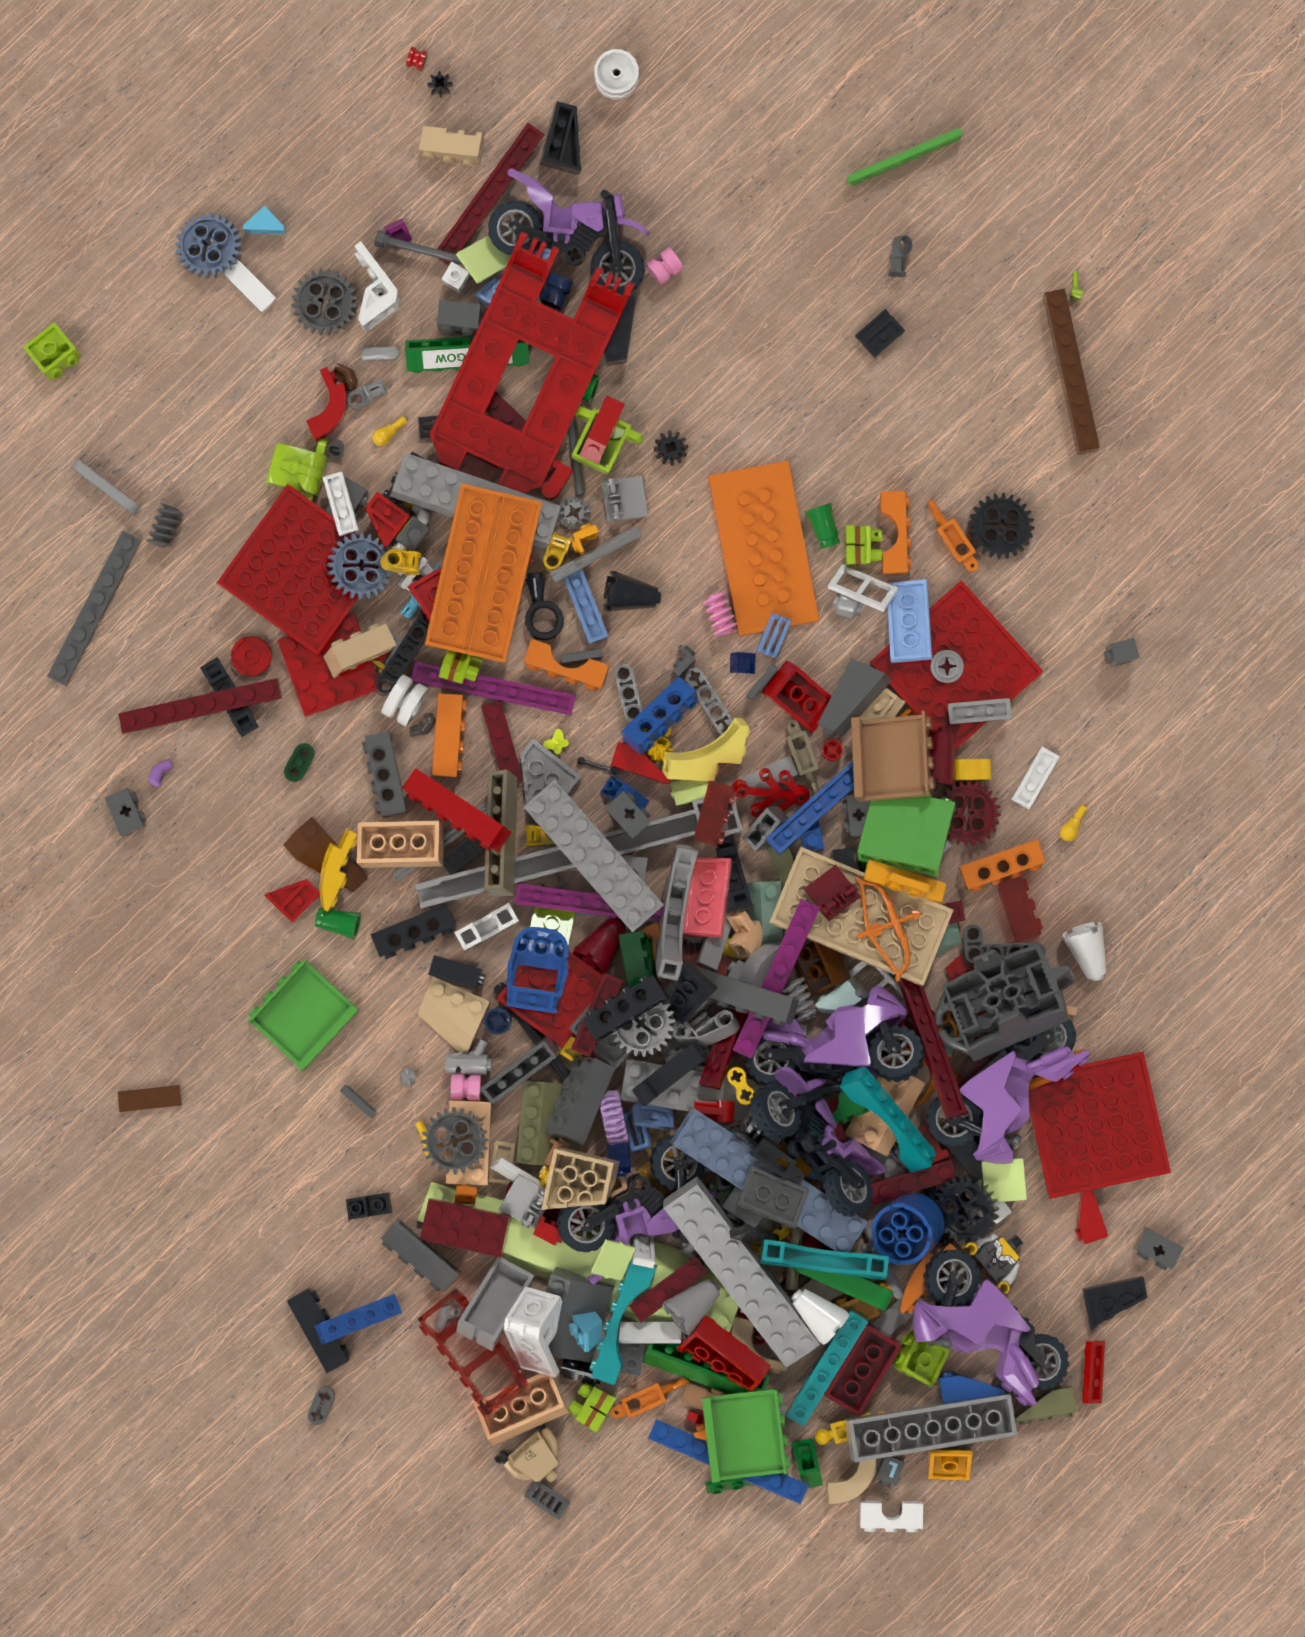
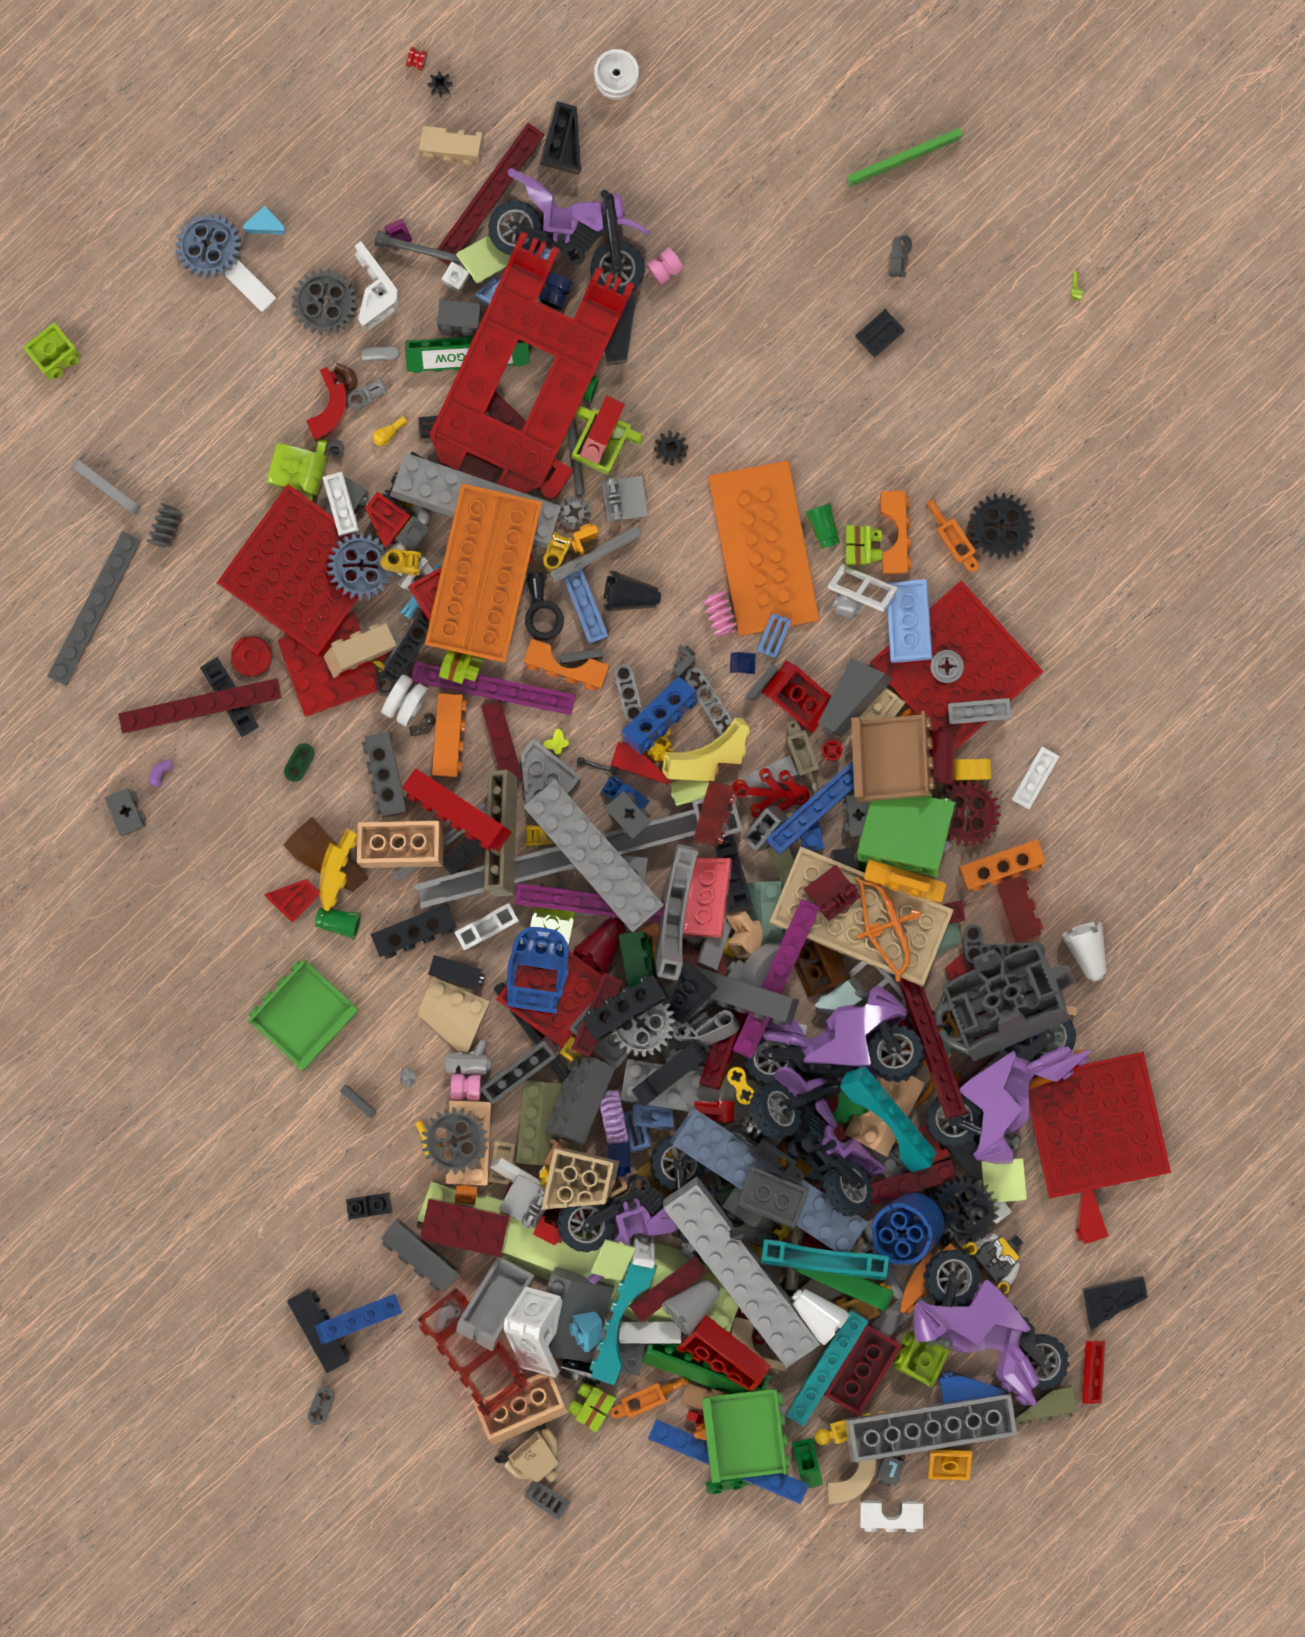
(149, 1098): reddish brown tile -> none
(498, 1021): dark blue wheel -> none
(796, 991): light grey piece -> none
(1069, 830): yellow piece -> none
(1071, 371): reddish brown brick -> none
(1121, 652): dark grey brick -> none
(1170, 1252): dark grey brick -> none

